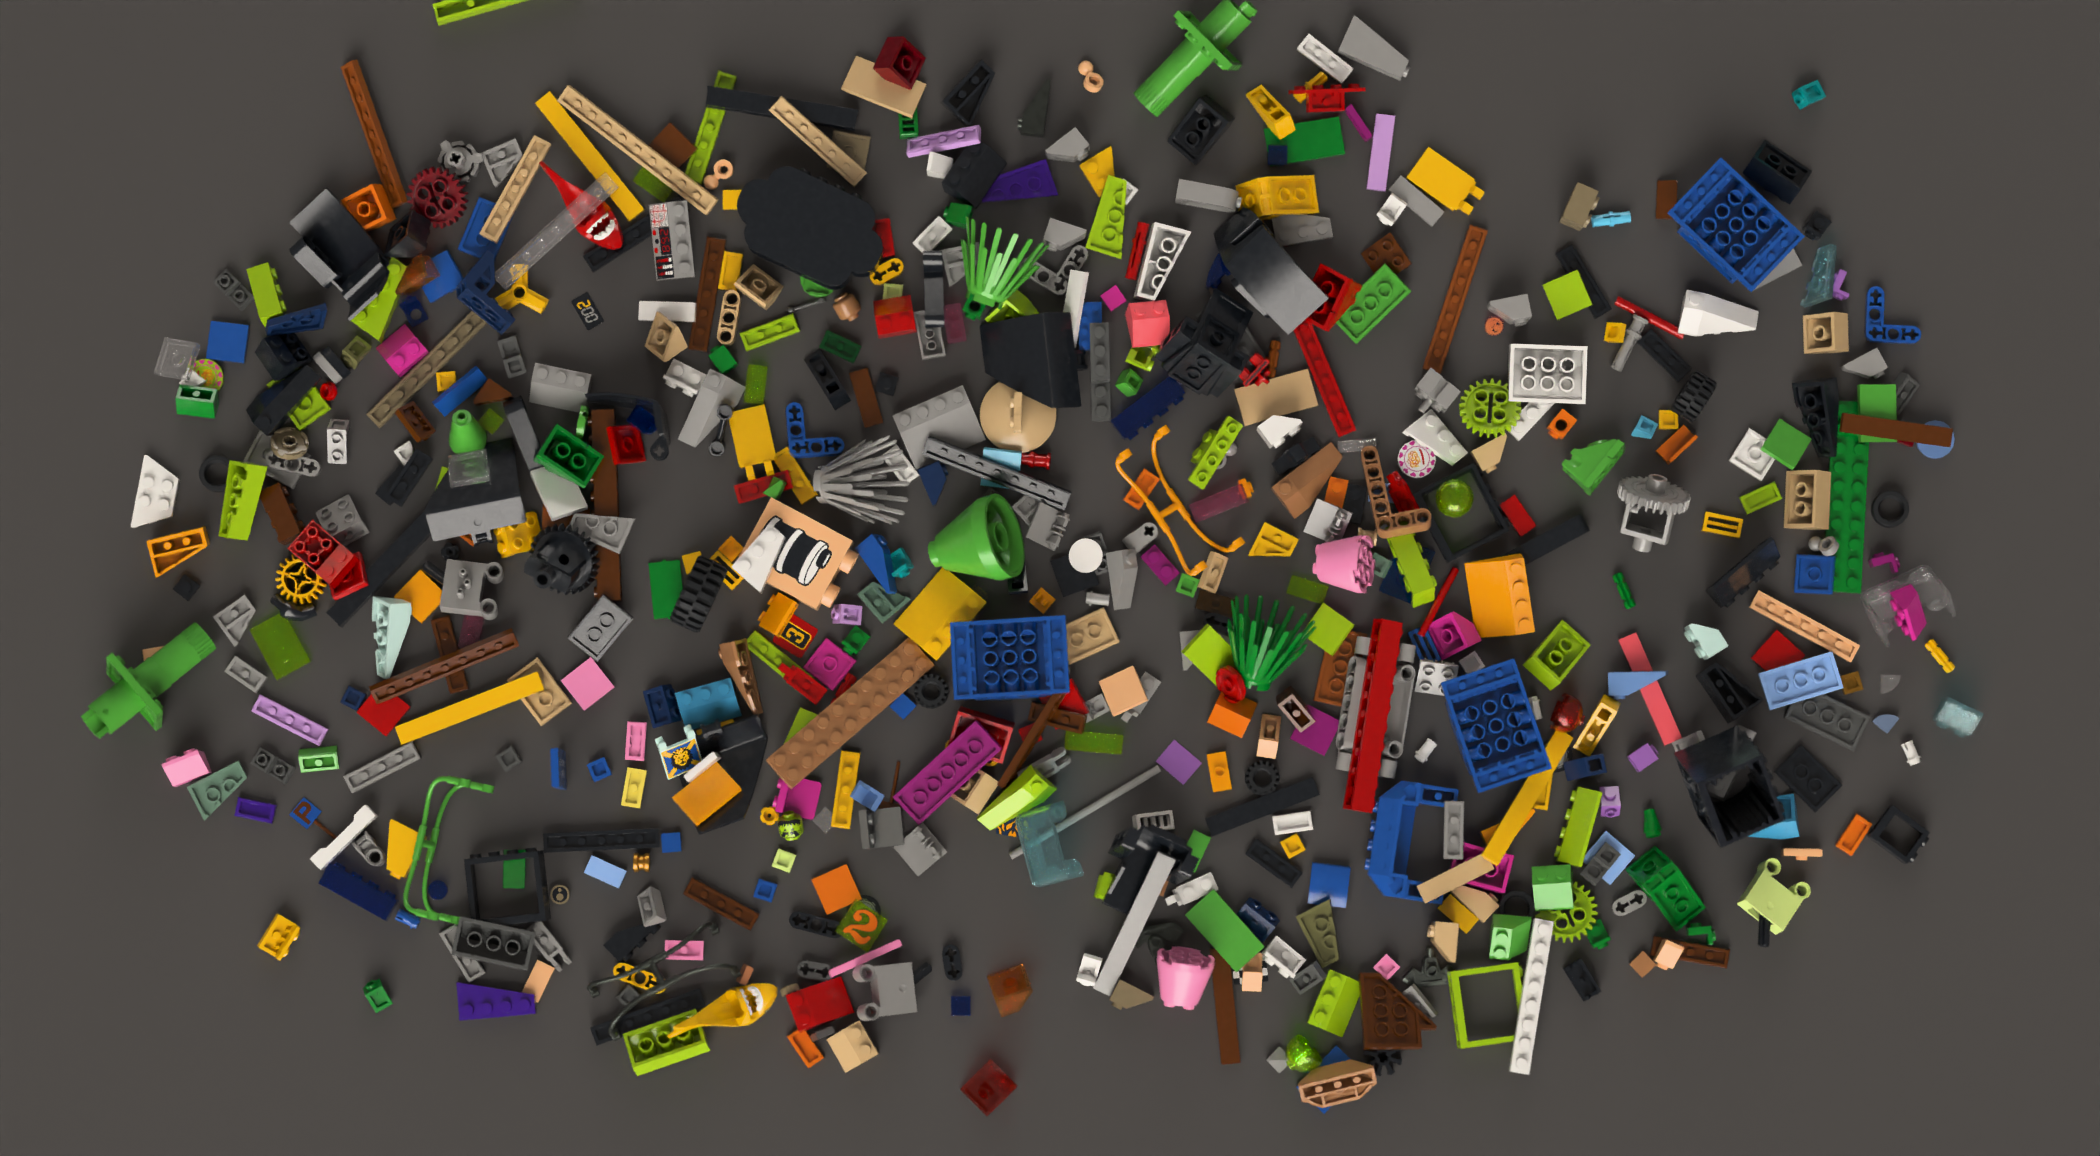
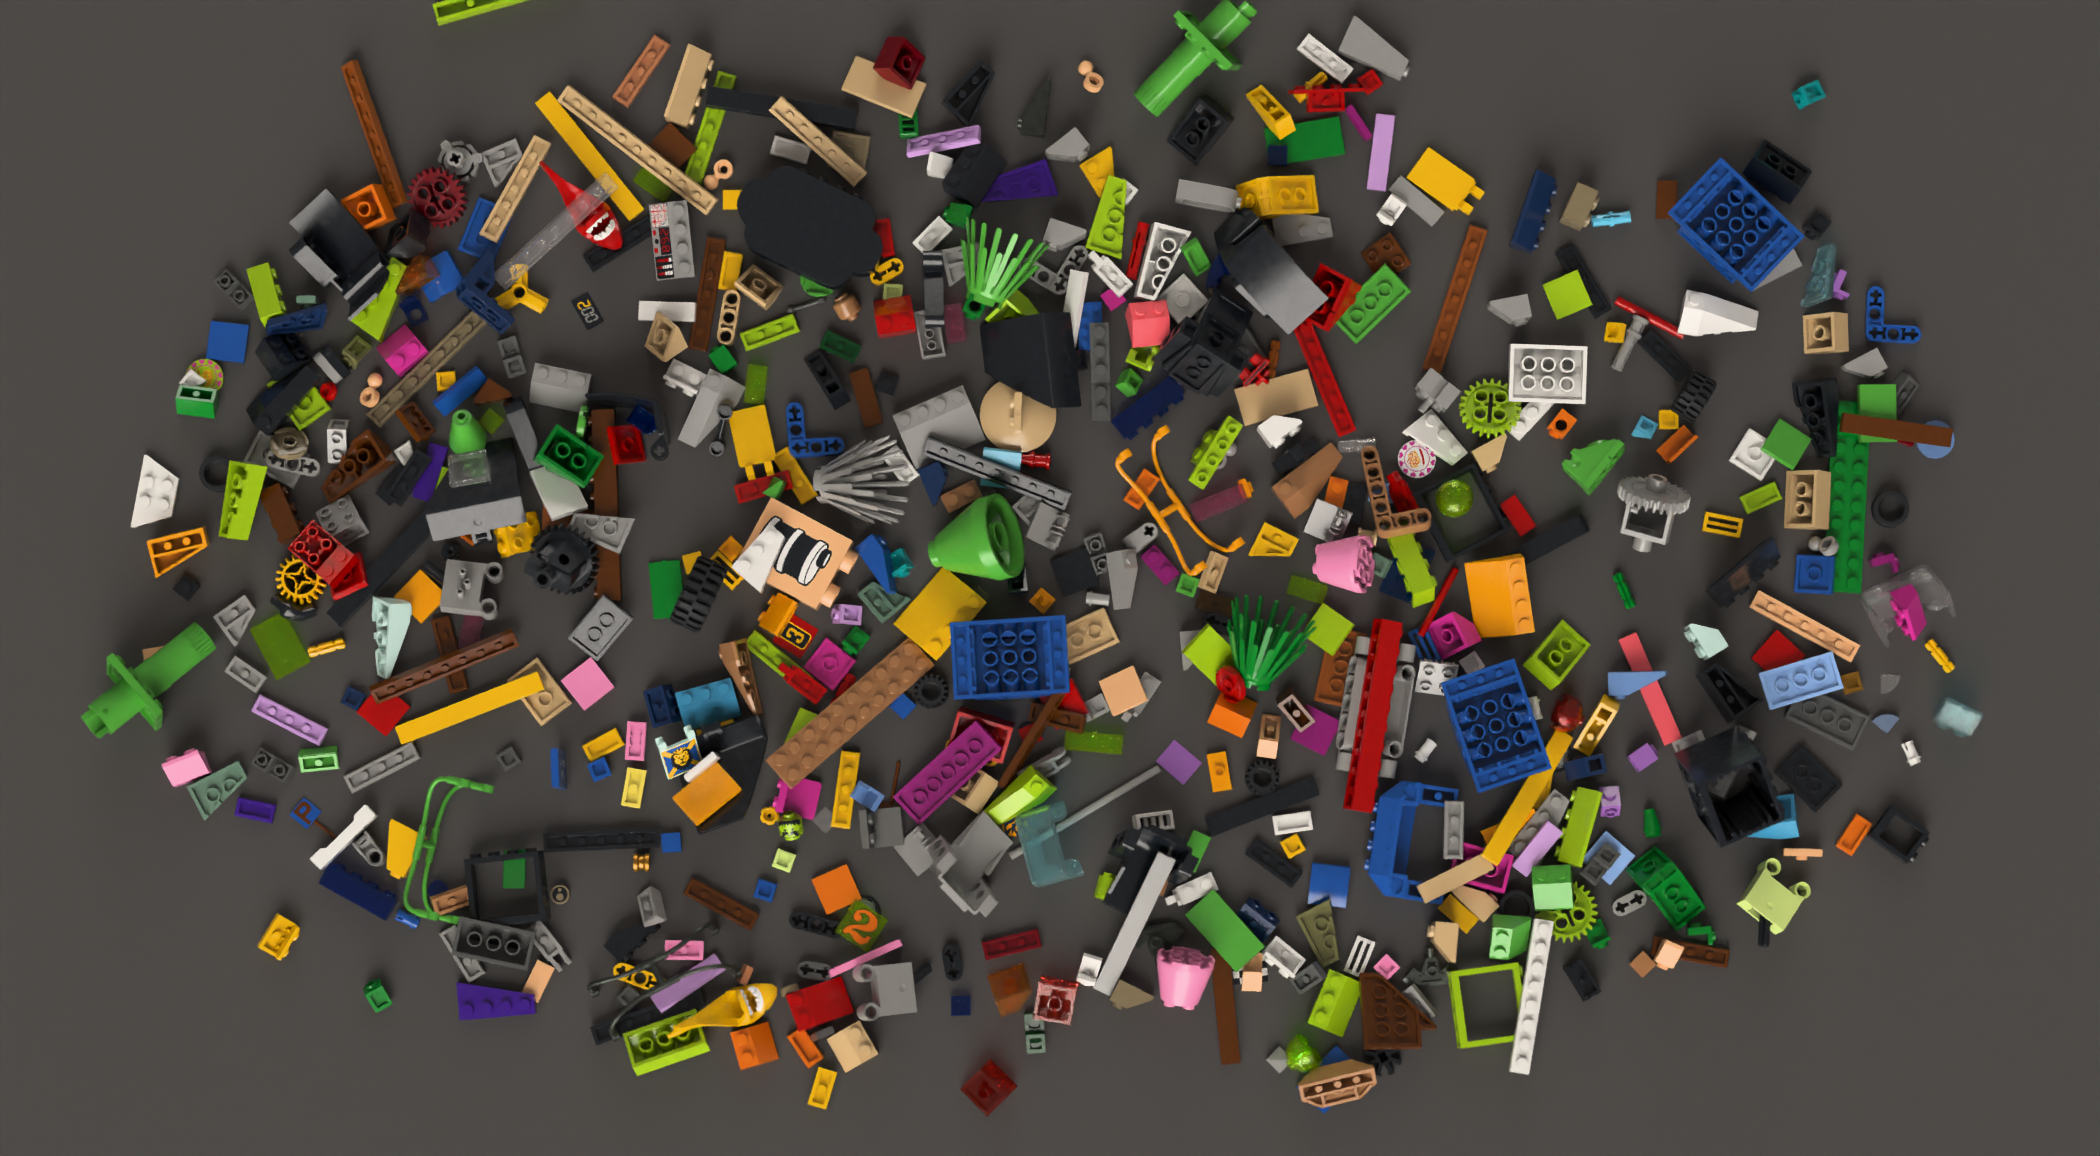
(176, 359): clear tile -> none
(307, 301): none -> sand green plate
(326, 647): none -> yellow axle
(362, 462): none -> reddish brown wedge
(370, 396): none -> light nougat plate
(428, 482): none -> dark purple tile
(450, 900): none -> medium nougat plate
(603, 745): none -> yellow tile
(605, 871): light blue tile -> none
(641, 71): none -> nougat tile
(686, 985): none -> lavender tile
(688, 86): none -> tan slope
(754, 1045): none -> orange slope
(790, 150): none -> white tile
(822, 1088): none -> yellow plate
(961, 496): none -> medium nougat plate
(966, 860): none -> light grey piece
(1011, 944): none -> dark red tile
(1034, 1034): none -> slope
(1056, 1000): none -> clear red slope
(1085, 555): white sticker -> none
(1110, 274): none -> white hinge
(1183, 299): none -> white tile
(1195, 256): none -> bright green tile
(1365, 941): none -> white tile
(1370, 81): none -> red plate
(1494, 326): tile -> none
(1533, 211): none -> dark blue slope
(1536, 848): none -> lavender tile
(1551, 810): none -> light grey wing

